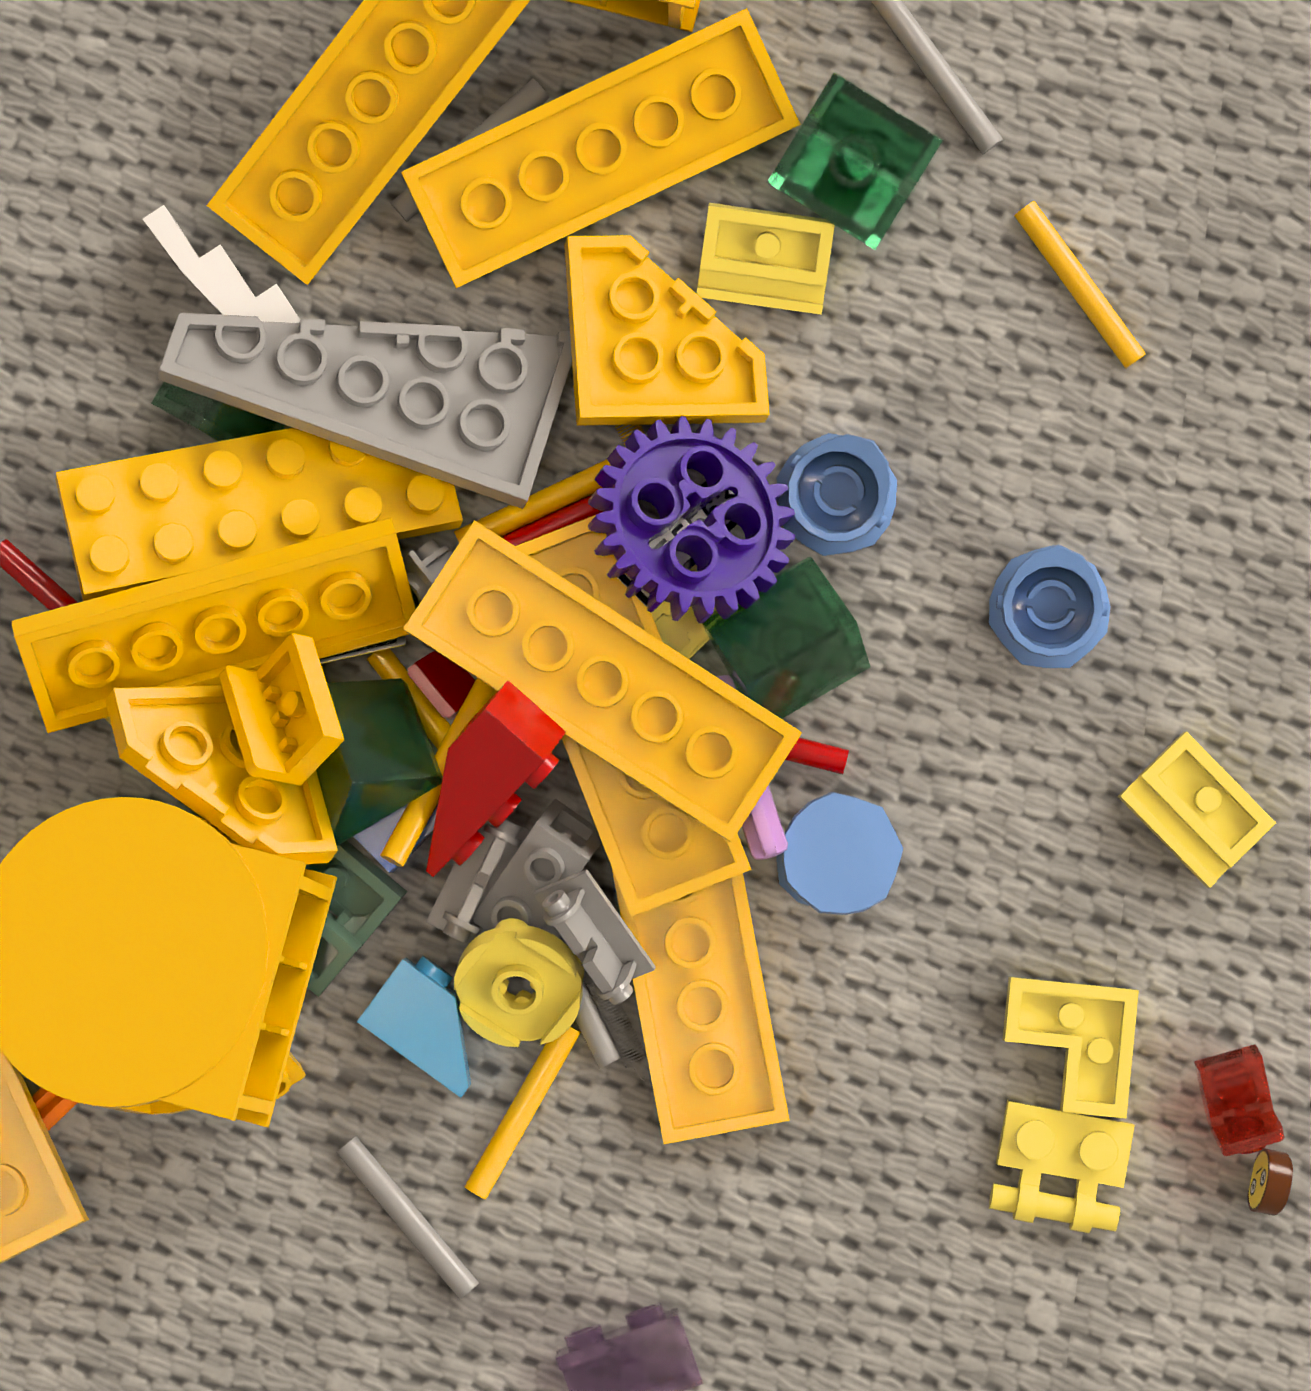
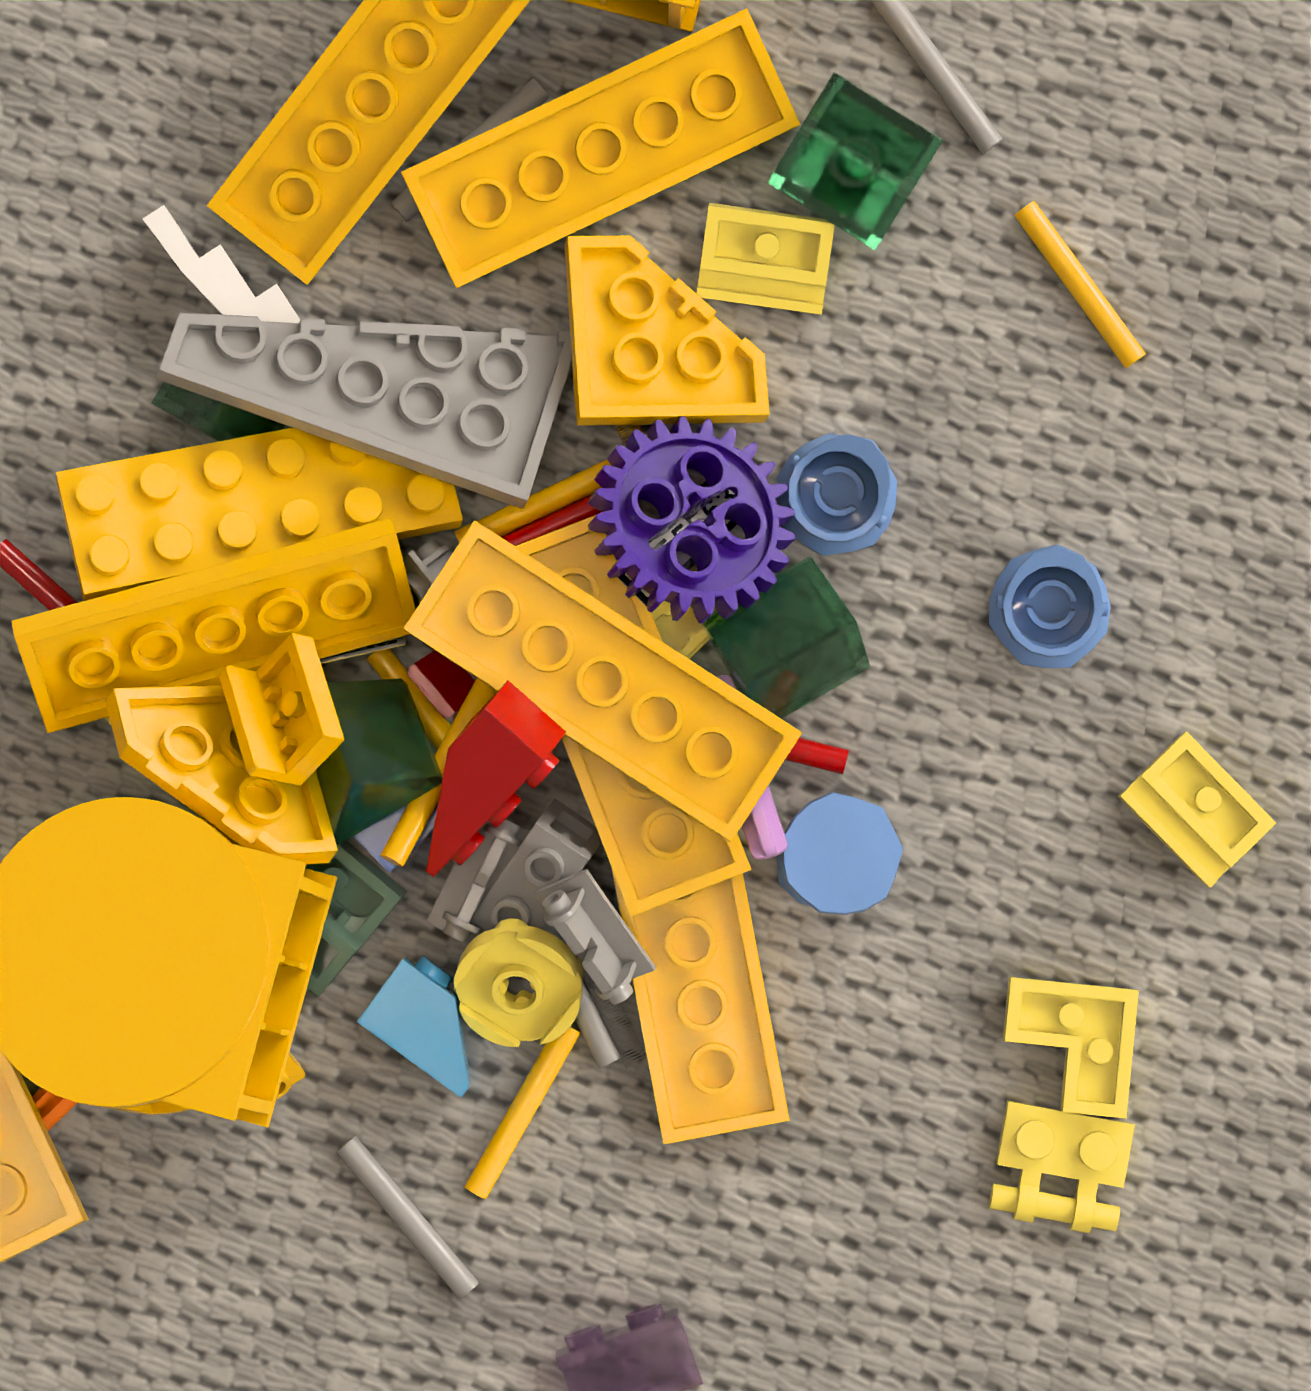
(1238, 1101): clear red bracket -> none
(1270, 1182): reddish brown tile -> none

